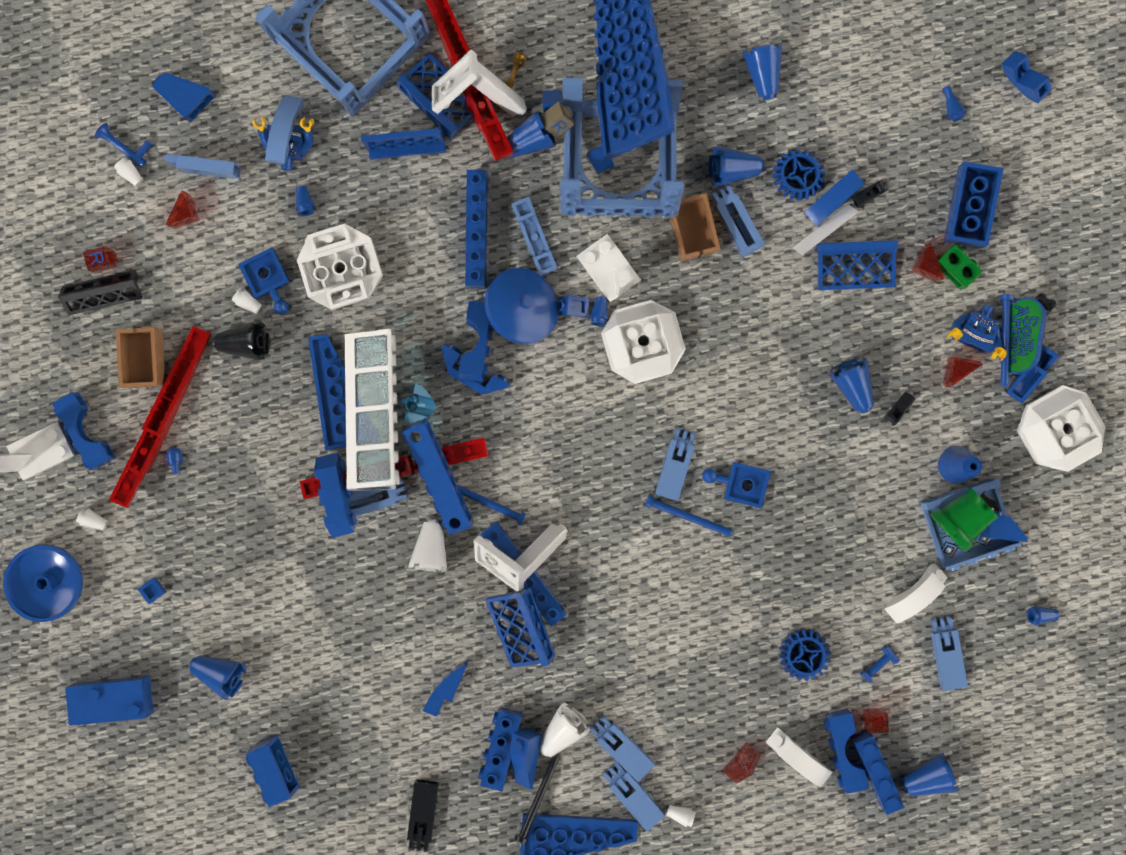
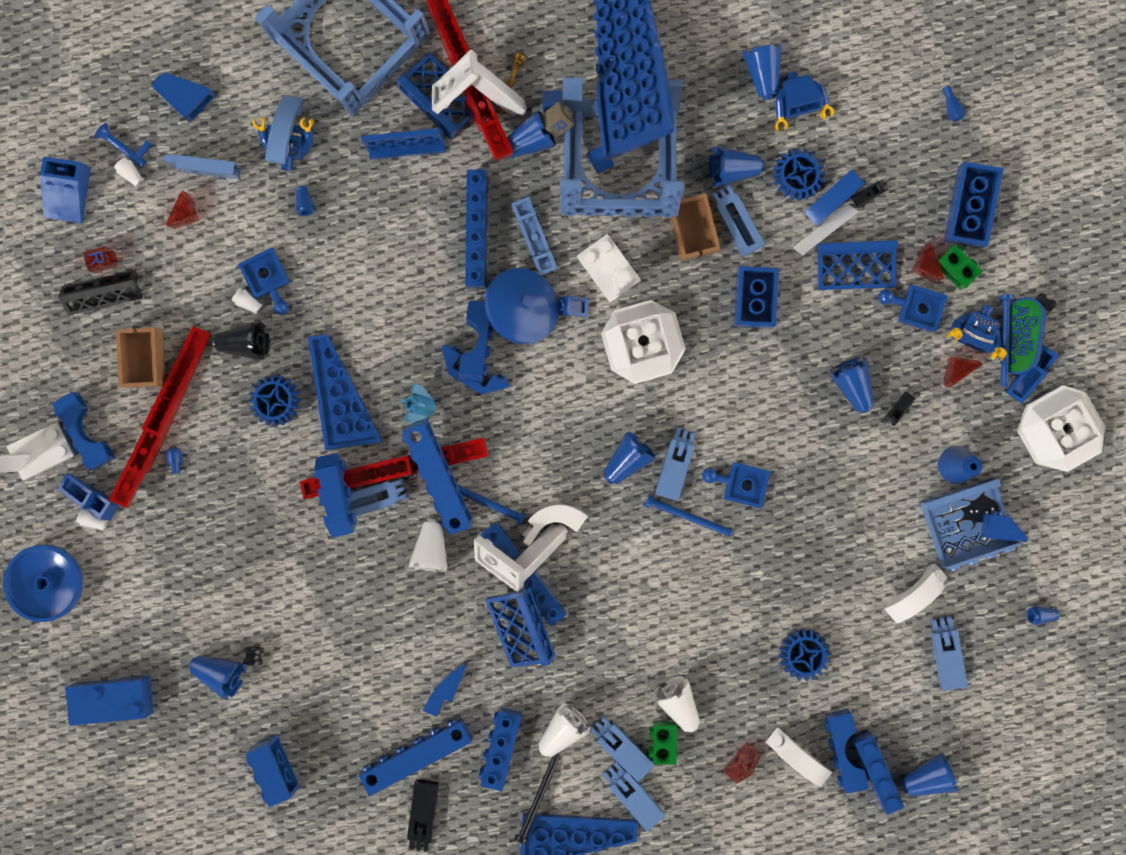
(64, 189): none -> blue slope
(88, 497): none -> blue slope
(152, 590): blue plate -> none
(253, 655): none -> black wheel
(272, 408): none -> blue gear
(322, 256): white piece -> none
(370, 411): window -> none
(414, 757): none -> blue piece
(524, 756): blue slope -> none
(560, 513): none -> white arch
(599, 312): blue cone -> none
(627, 459): none -> blue cone
(666, 742): none -> green brick
(678, 703): none -> white cone
(682, 815): white cone -> none
(756, 297): none -> blue brick
(800, 97): none -> blue torso
(875, 720): clear red brick -> none
(889, 655): blue piece -> none
(909, 312): none -> blue plate
(965, 518): green piece -> none
(1027, 81): blue brick -> none

